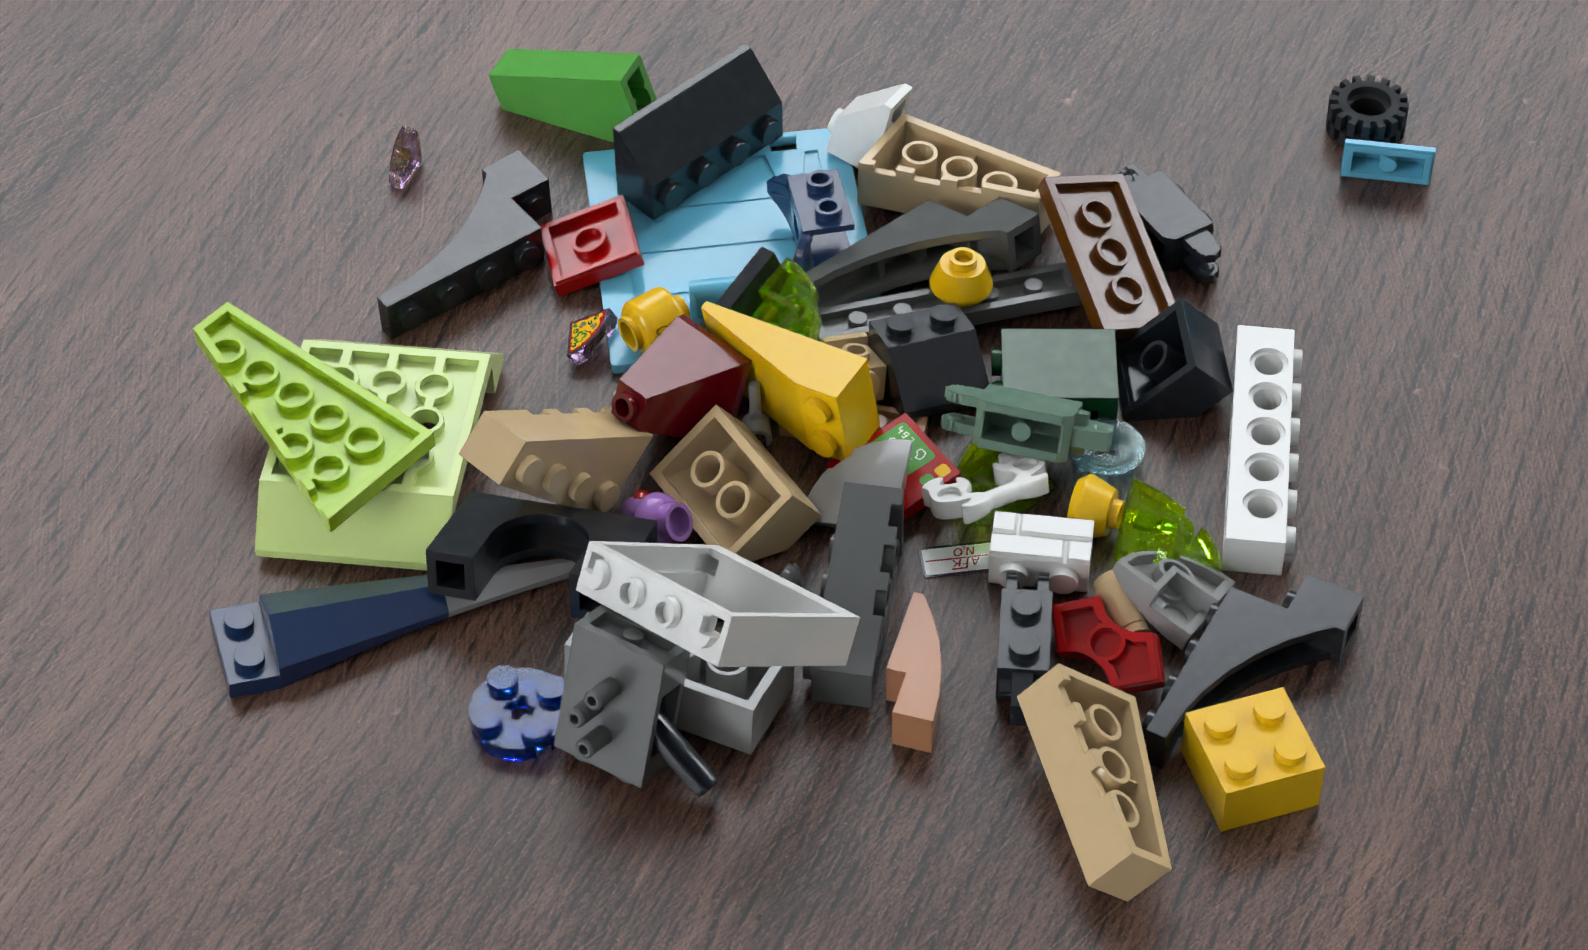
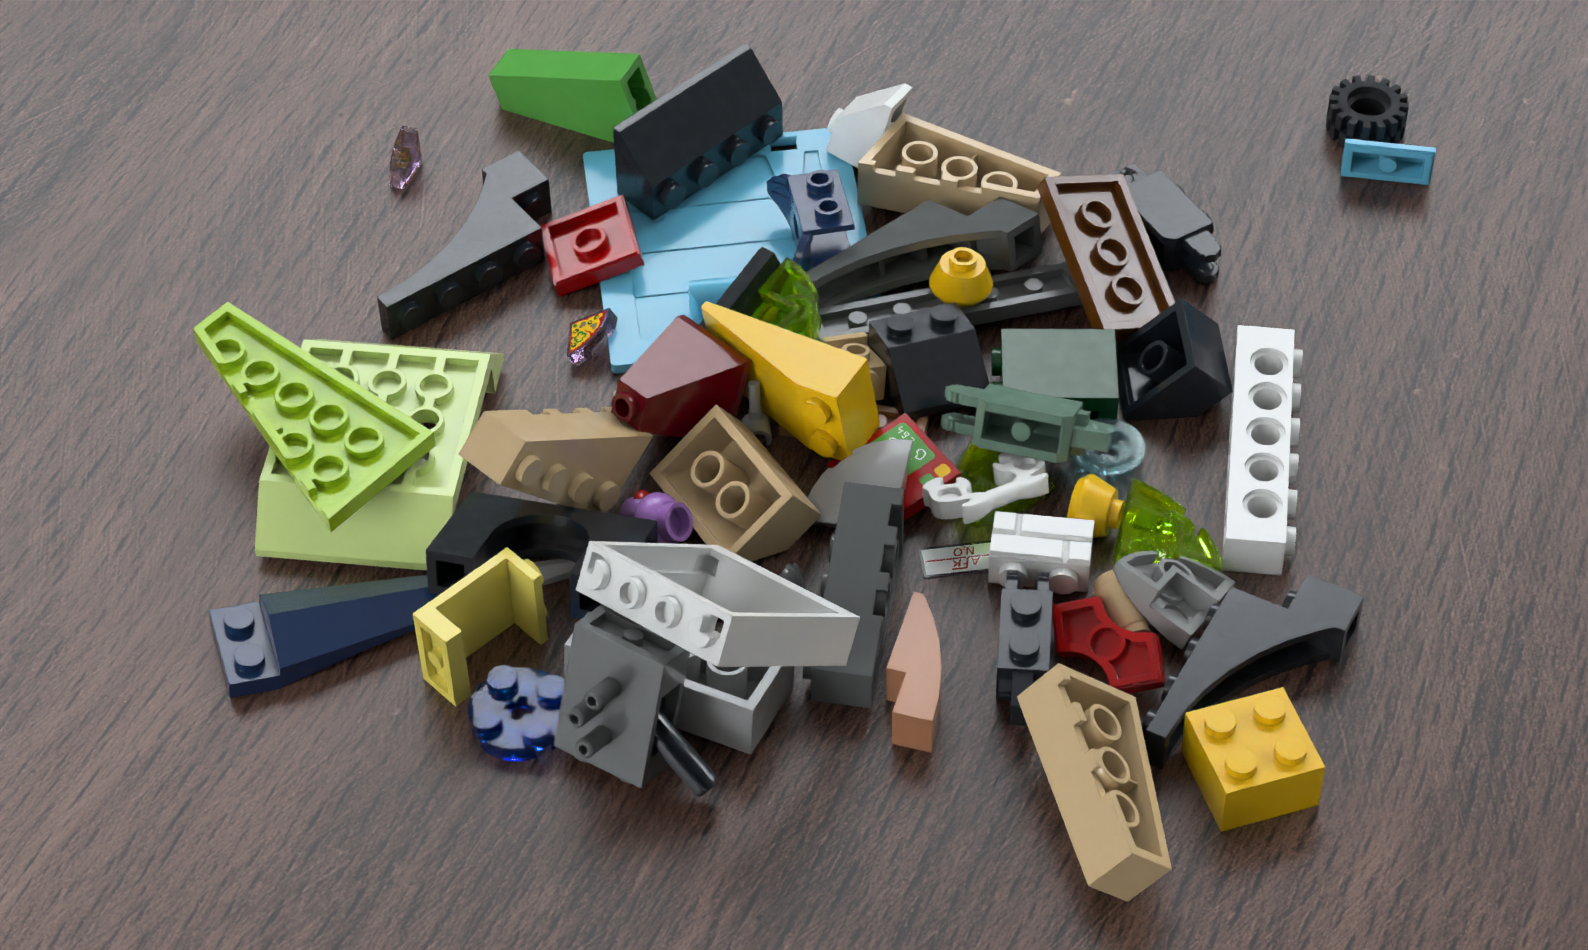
(474, 613): none -> light yellow panel
(649, 316): yellow head -> none

